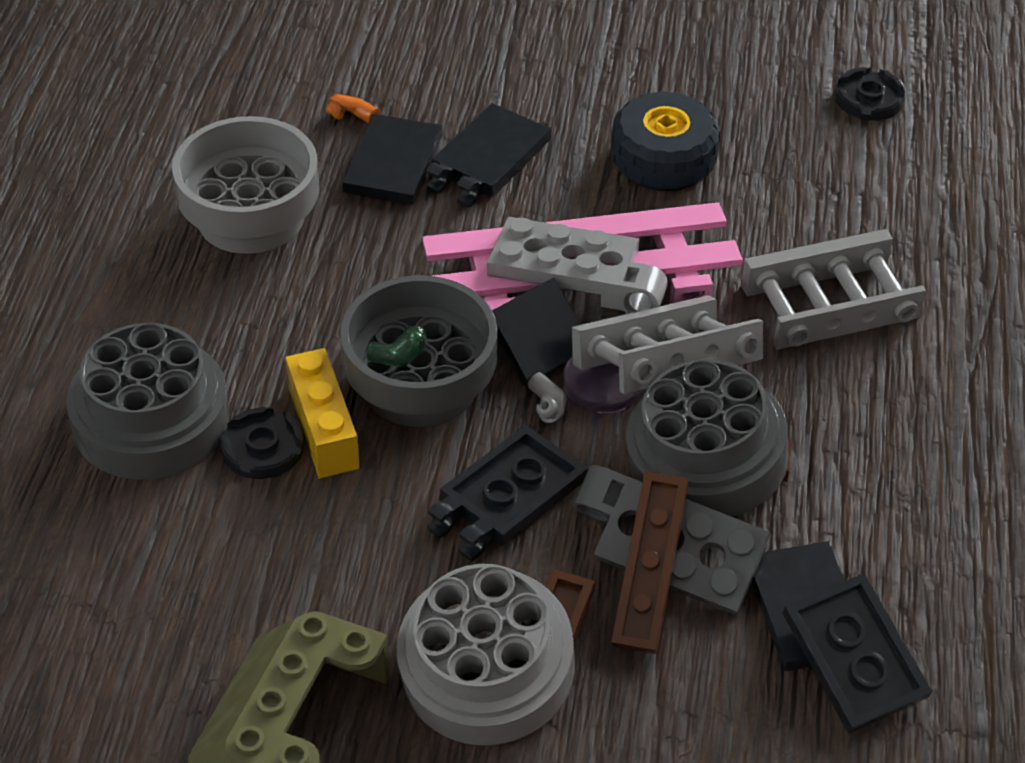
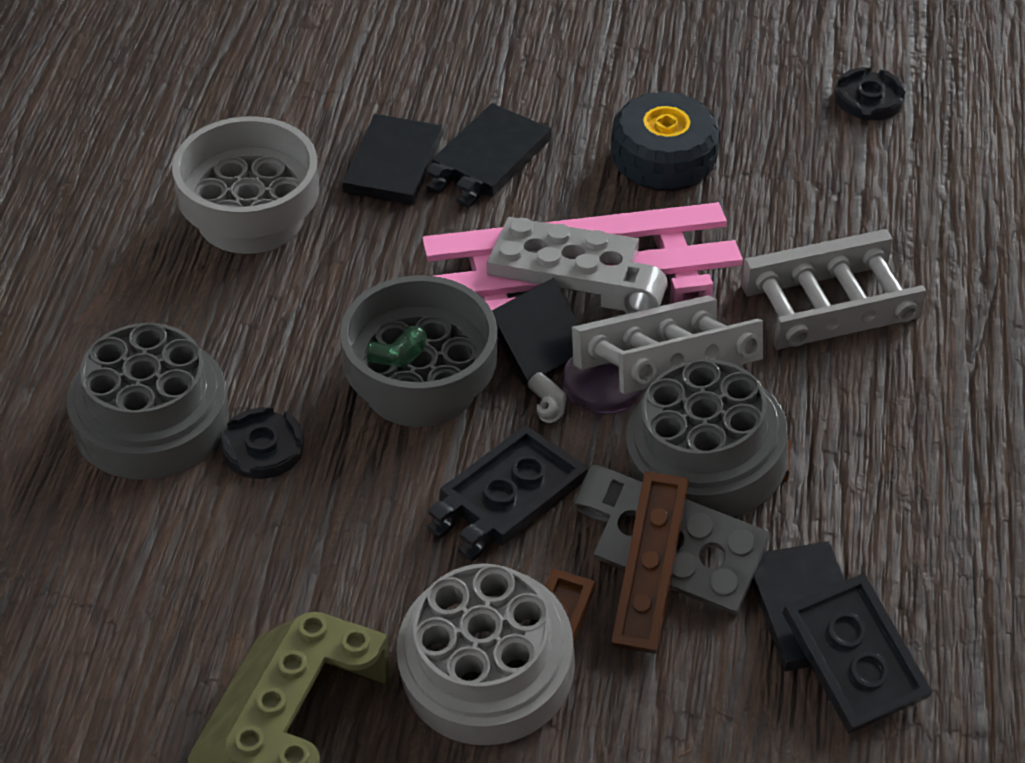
(322, 413): yellow brick -> none
(354, 105): orange arm -> none

